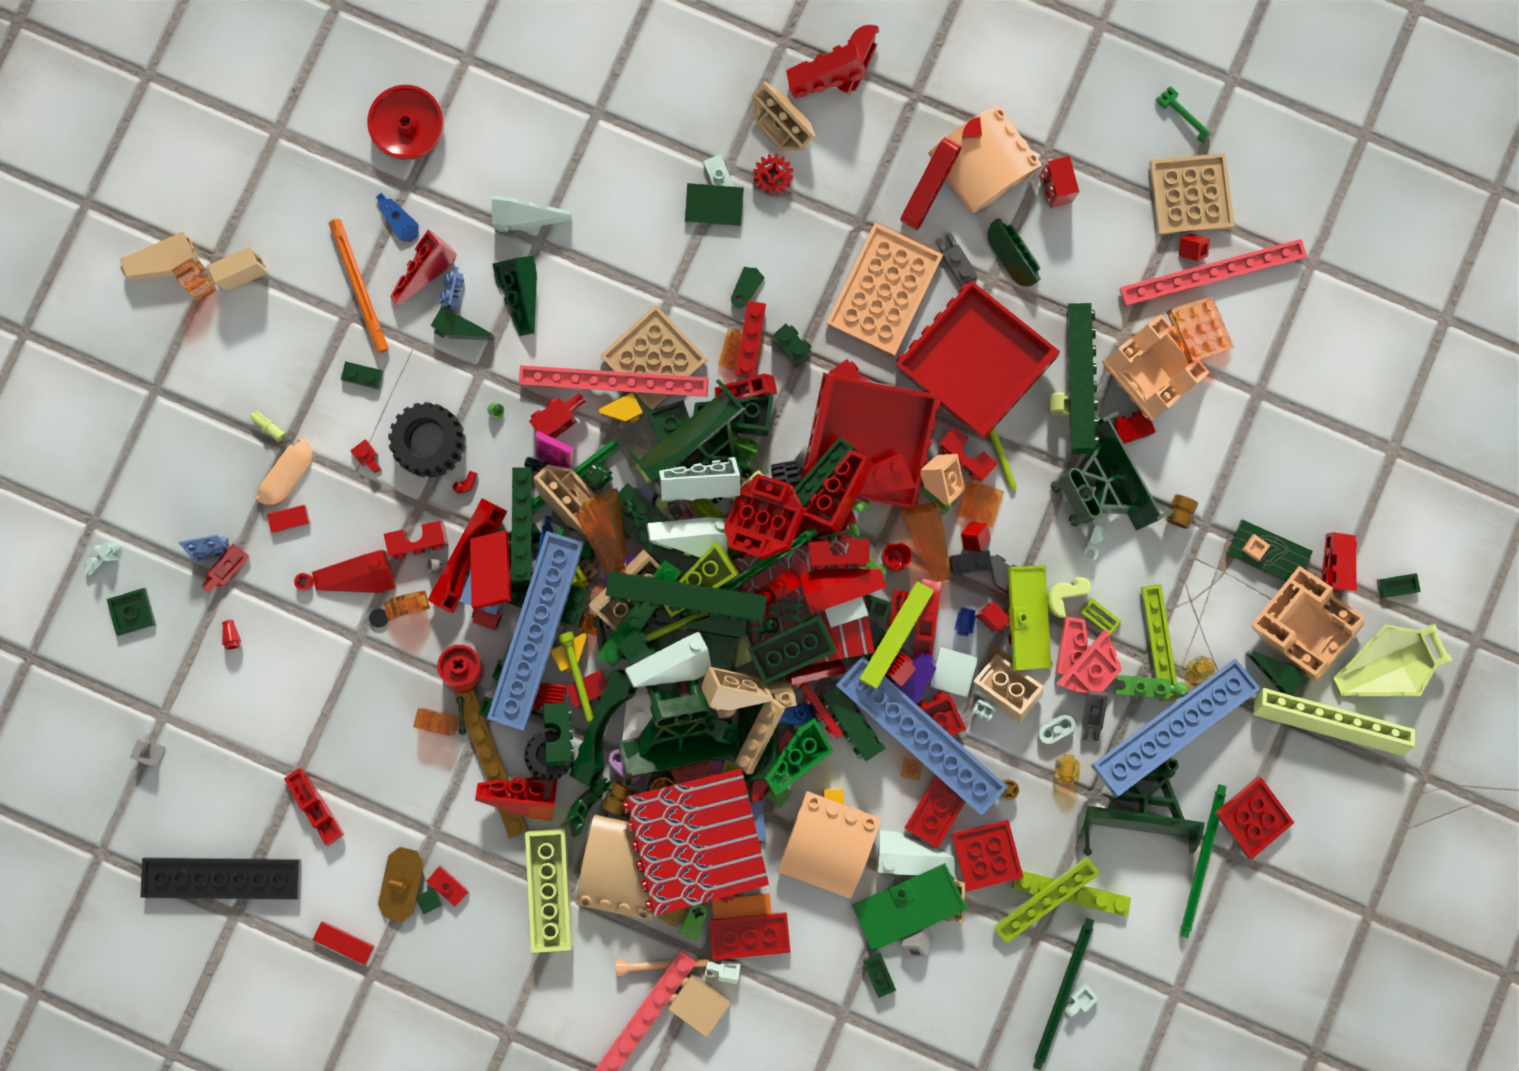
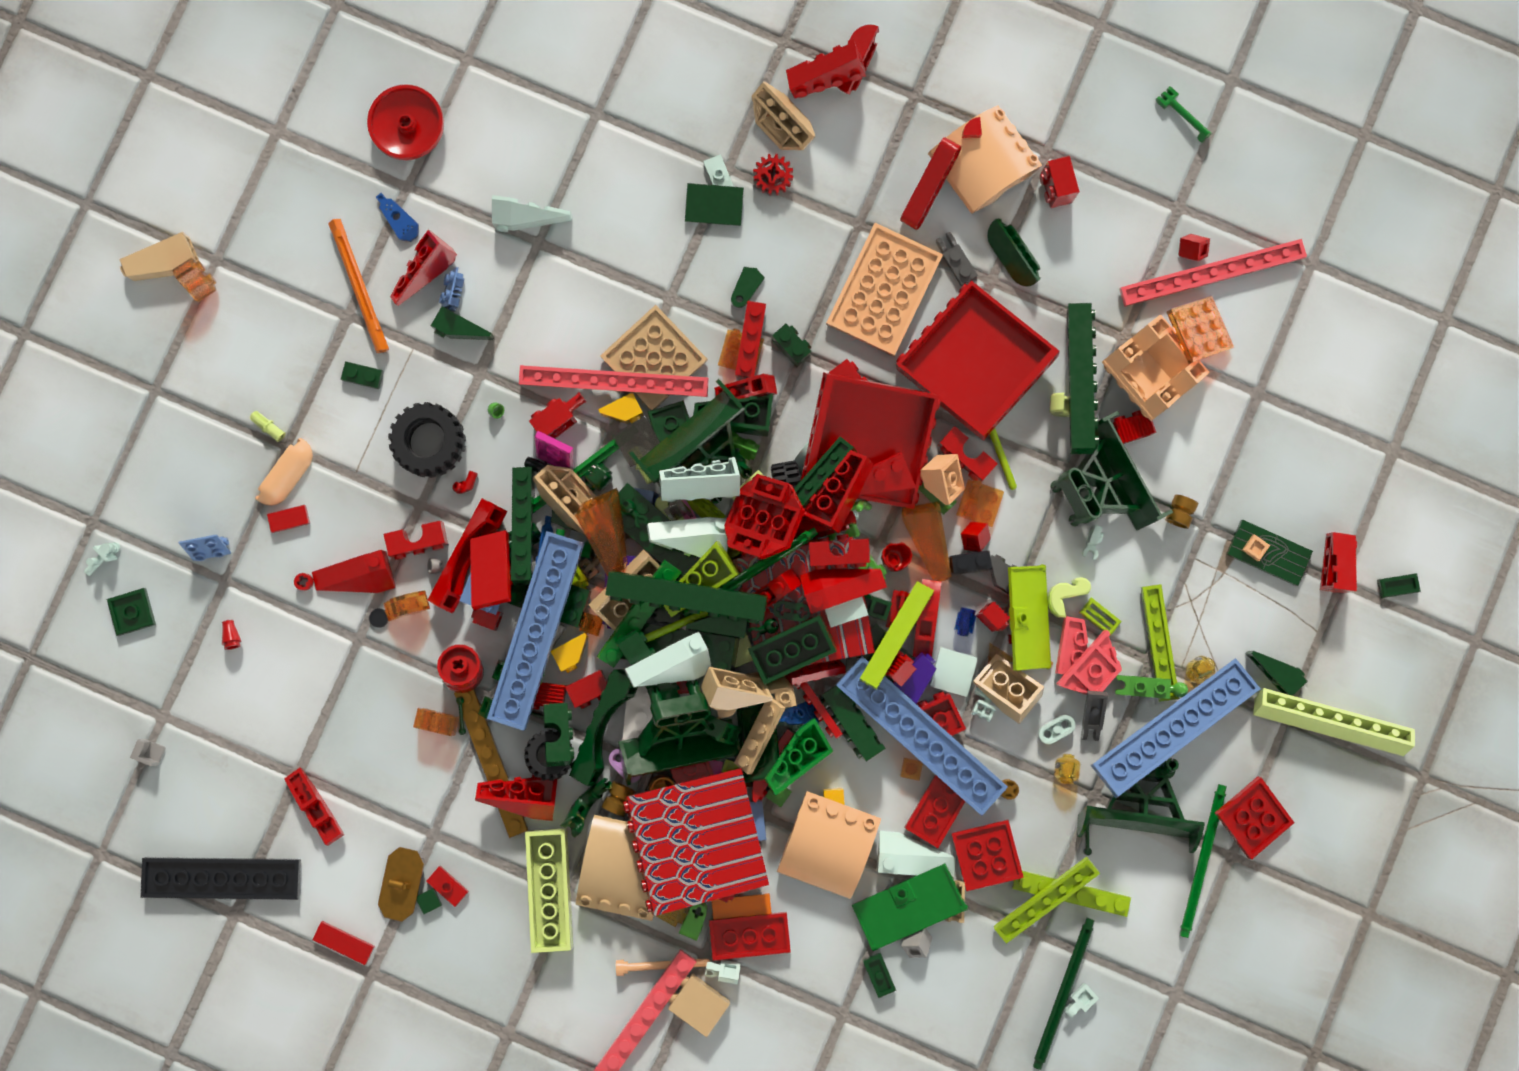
(224, 568): red hinge -> none
(237, 269): tan brick -> none
(365, 455): red plate -> none
(519, 284): dark green wedge -> none
(567, 640): lime piece -> none
(601, 637): dark green piece -> none
(1191, 194): tan plate -> none
(1307, 624): light nougat slope -> none
(1392, 663): yellowish green windscreen -> none

